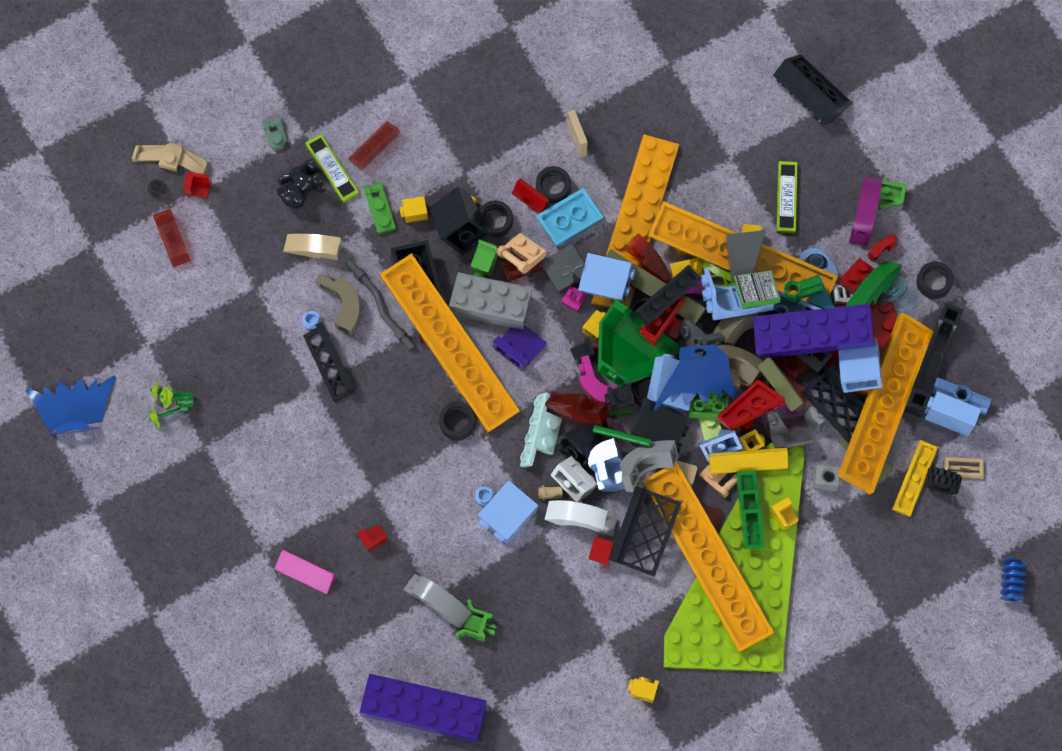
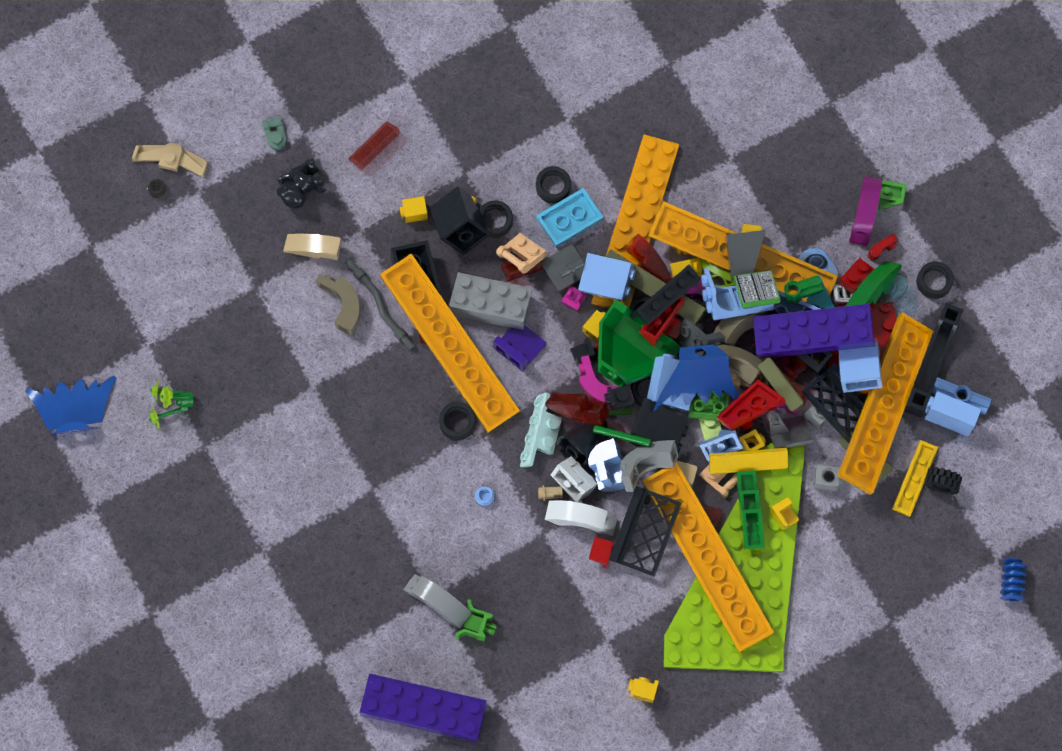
(171, 238): clear red slope -> none
(196, 184): red panel -> none
(305, 572): slope -> none
(310, 320): light blue plate -> none
(332, 168): tile -> none
(334, 357): black fence -> none
(373, 537): red panel -> none
(379, 208): bright green plate -> none
(484, 259): bright green piece -> none
(507, 512): light blue brick -> none
(530, 196): red plate -> none
(577, 133): tan tile -> none
(786, 197): tile -> none
(812, 88): black slope -> none
(980, 475): tan tile -> none

